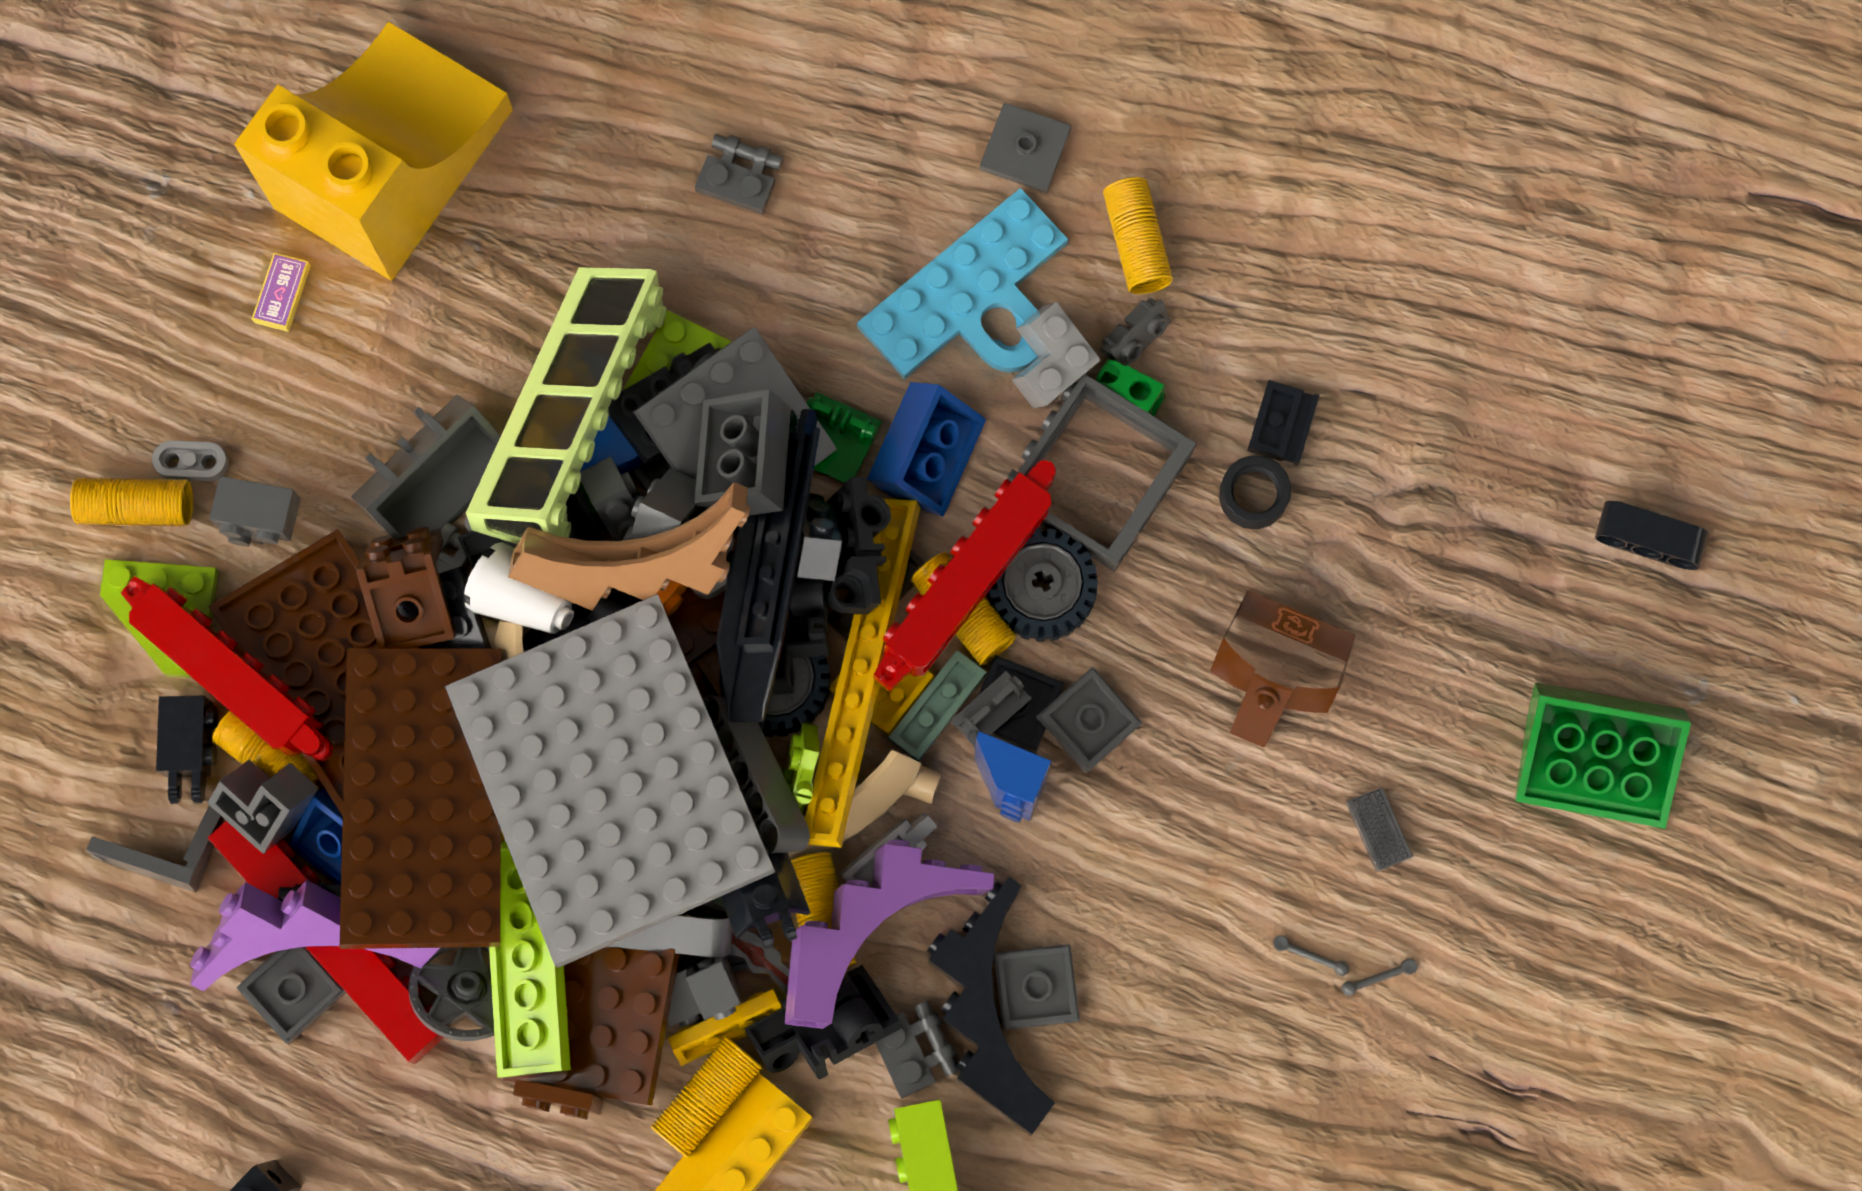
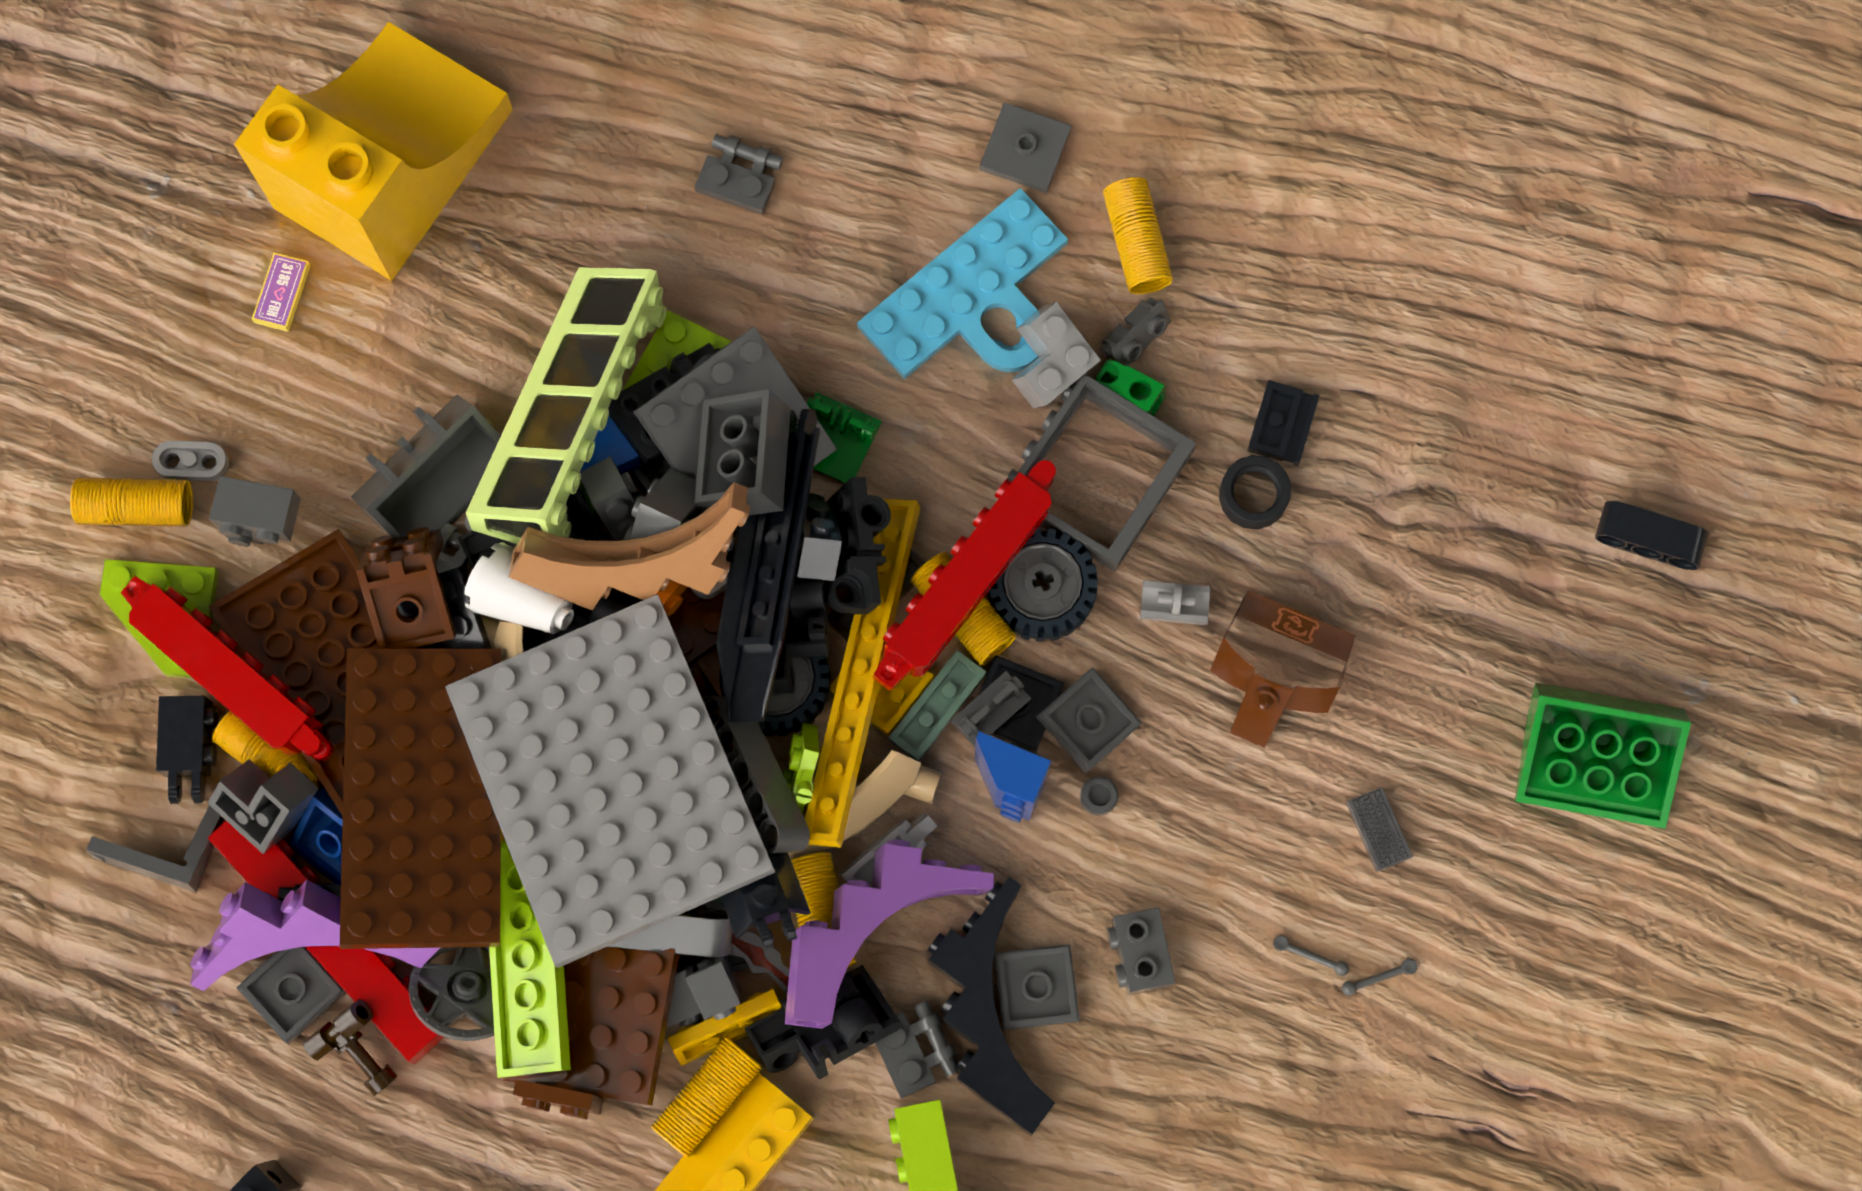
(343, 1037): none -> dark brown bar
(927, 447): blue slope -> none
(1099, 796): none -> dark grey tile
(1141, 951): none -> dark grey brick
(1175, 602): none -> light grey hips

